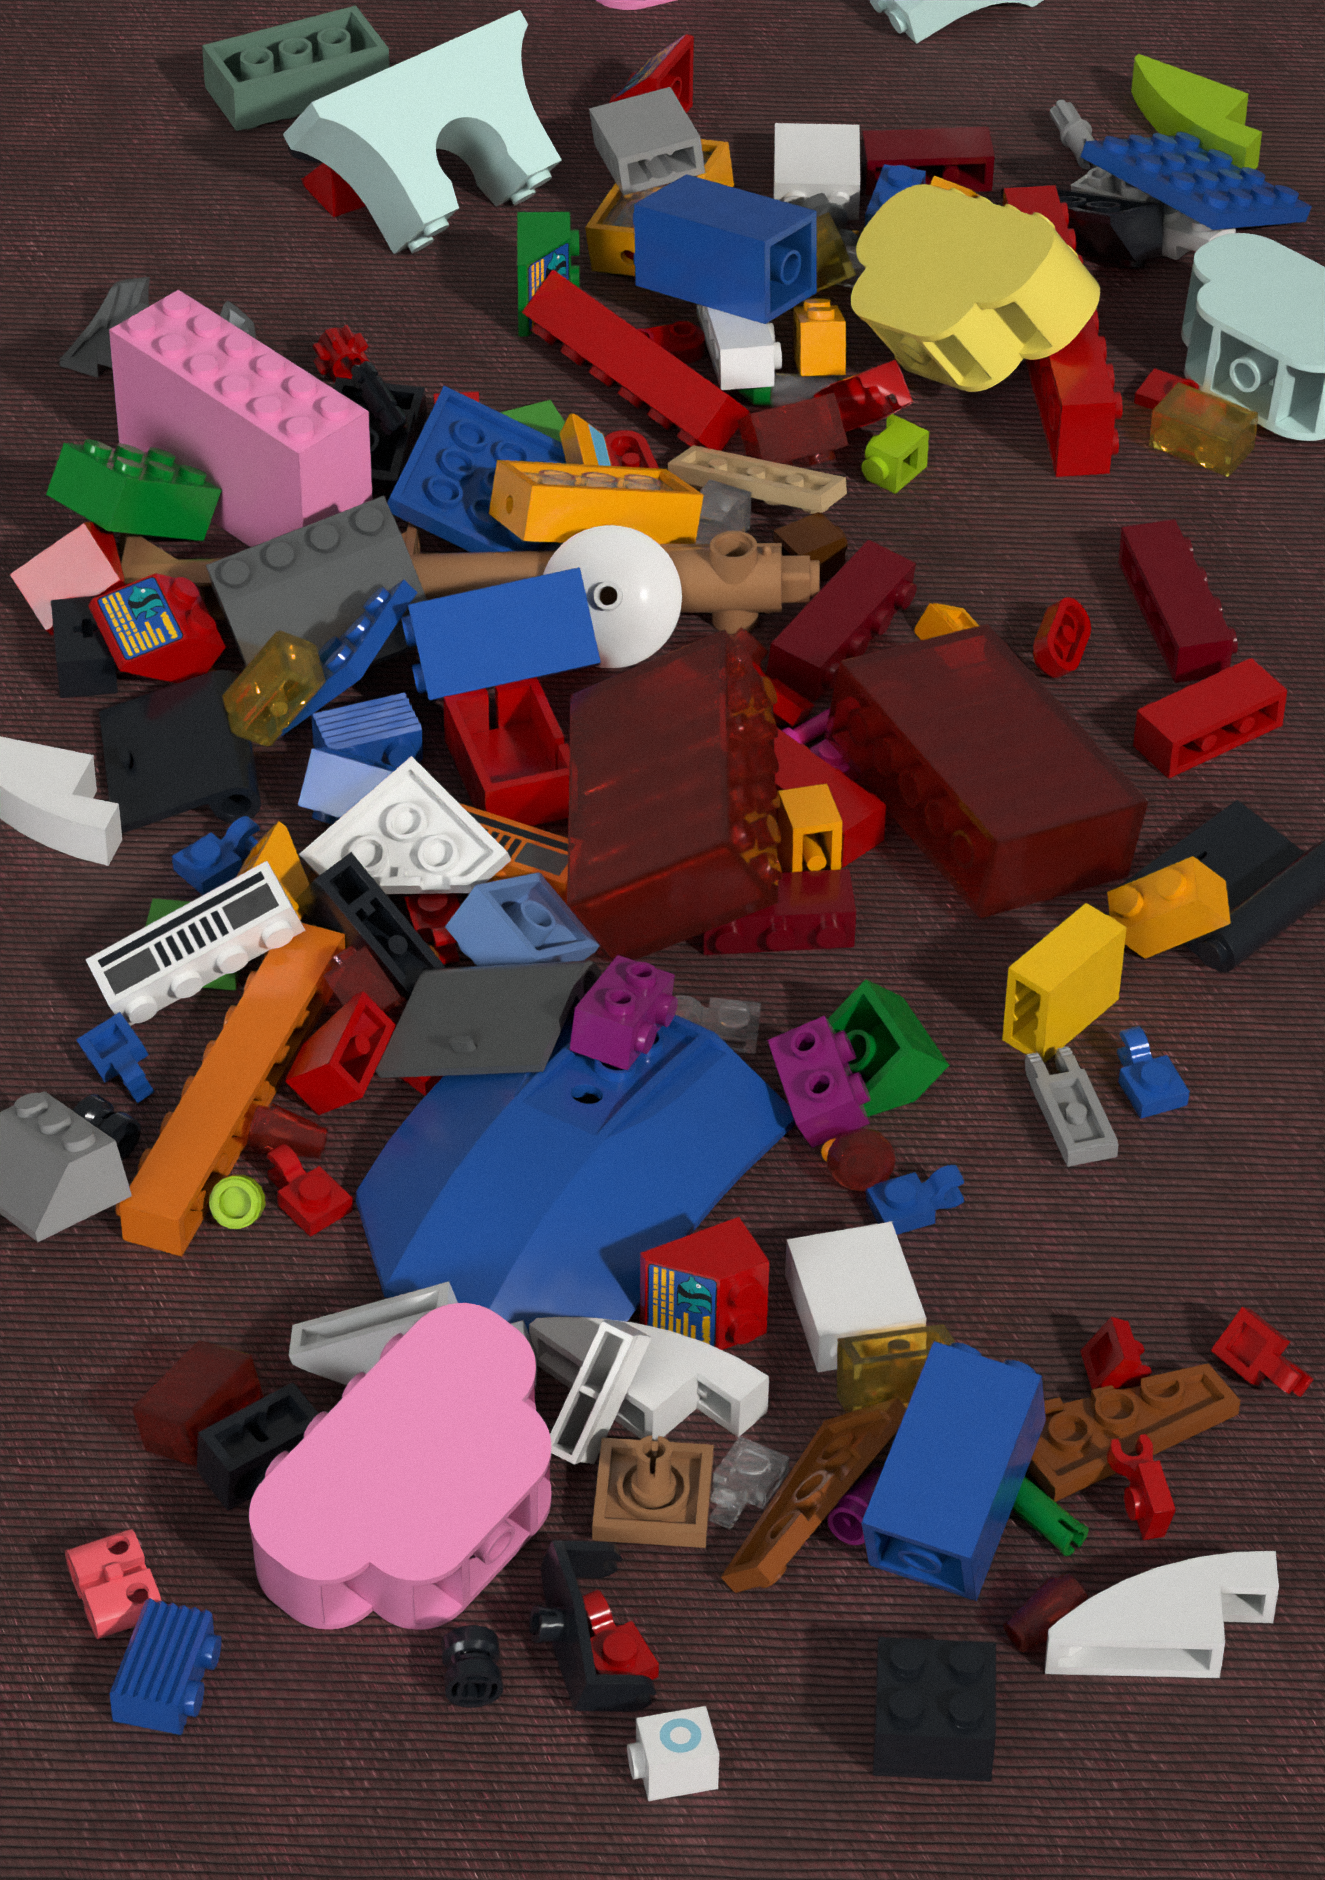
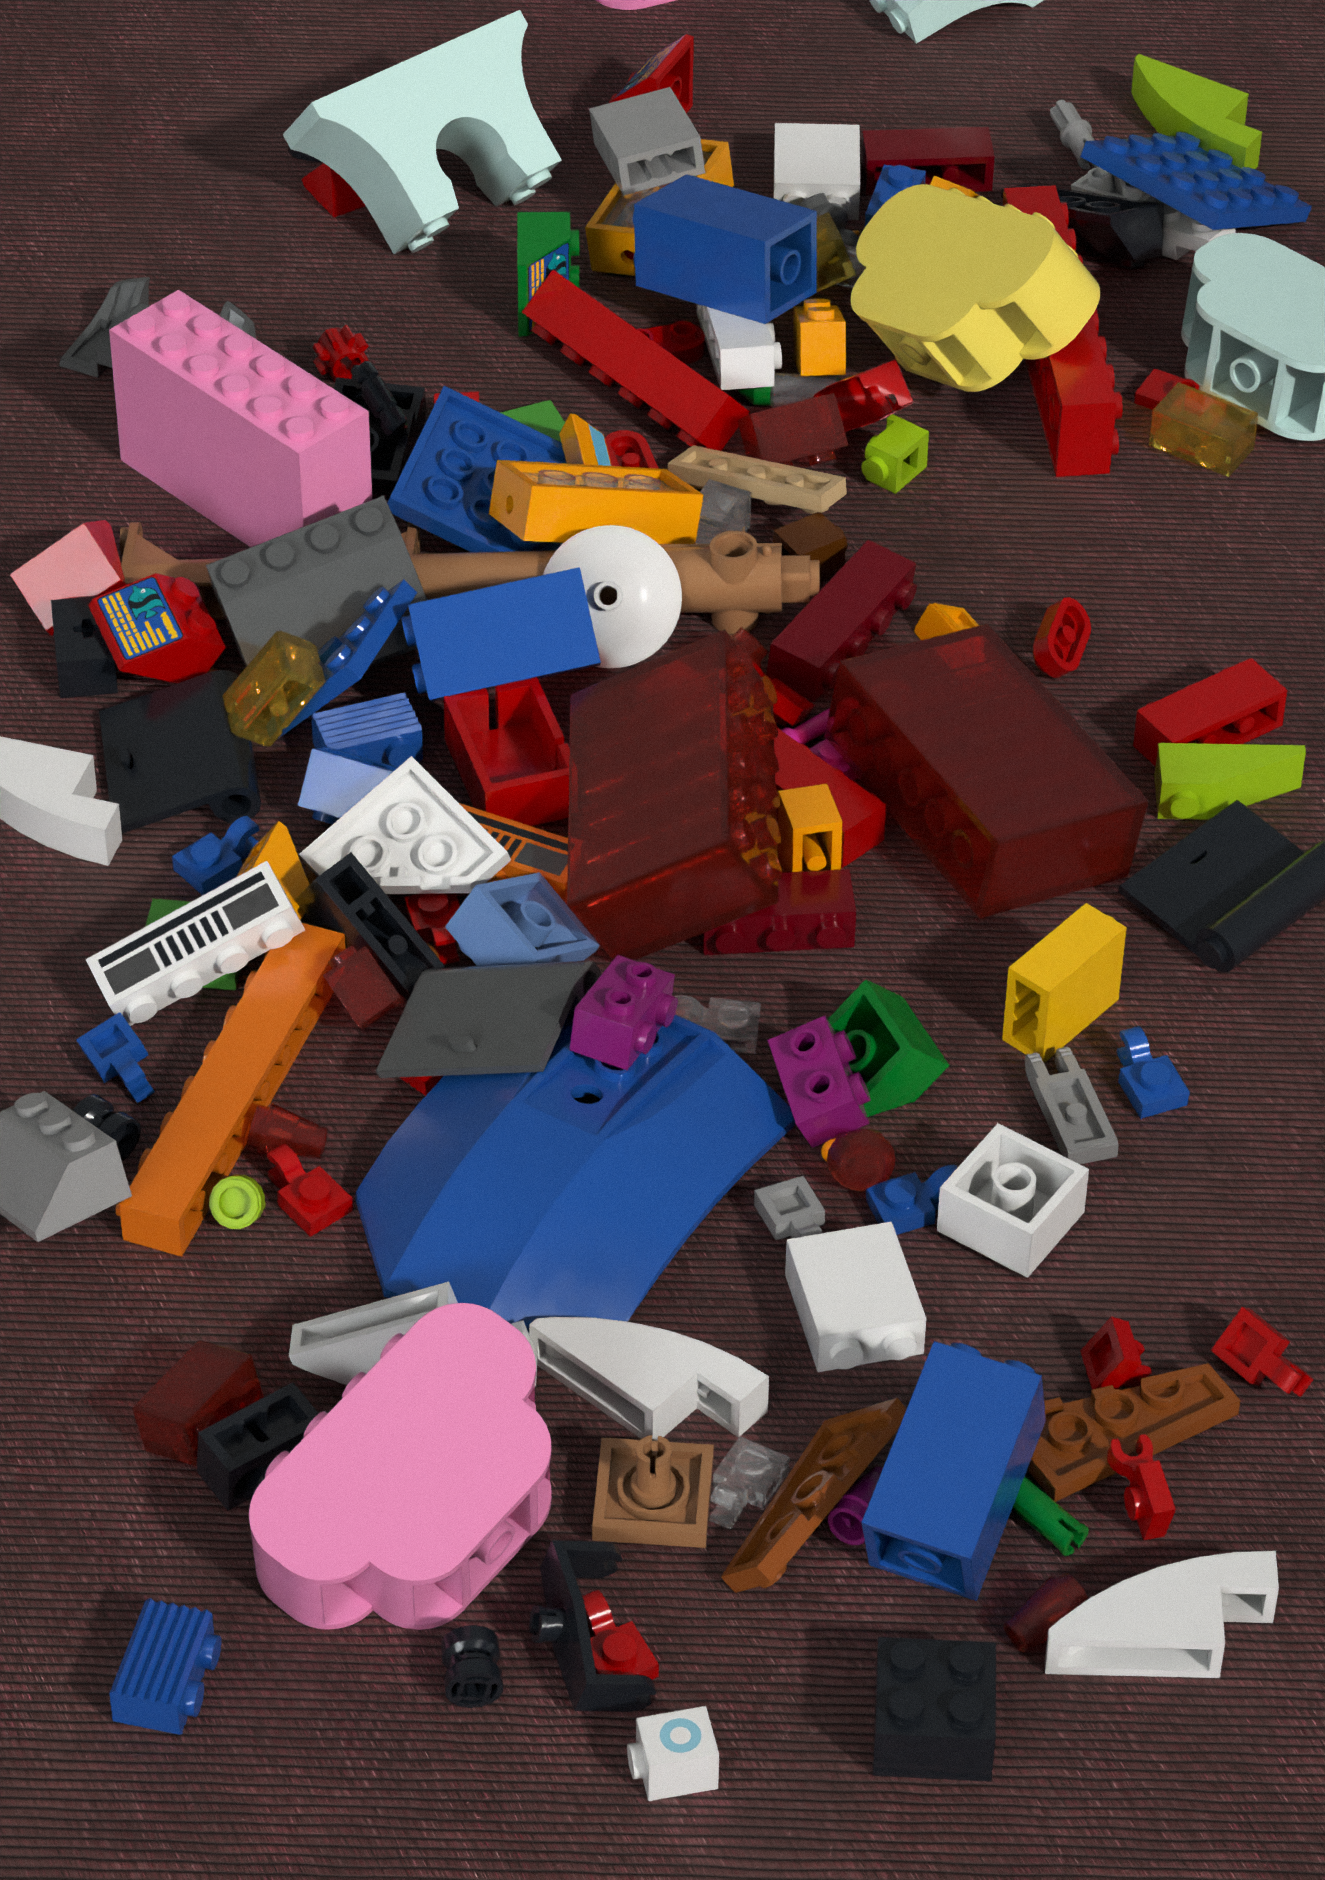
(111, 1581): coral piece -> none
(134, 490): green brick -> none
(290, 65): sand green brick -> none
(341, 1055): red slope -> none
(588, 1389): white piece -> none
(707, 1286): red slope -> none
(790, 1209): none -> light grey plate
(884, 1365): clear yellow brick -> none
(1012, 1200): none -> white brick
(1170, 906): light orange brick -> none
(1176, 600): dark red brick -> none
(1207, 778): none -> lime slope

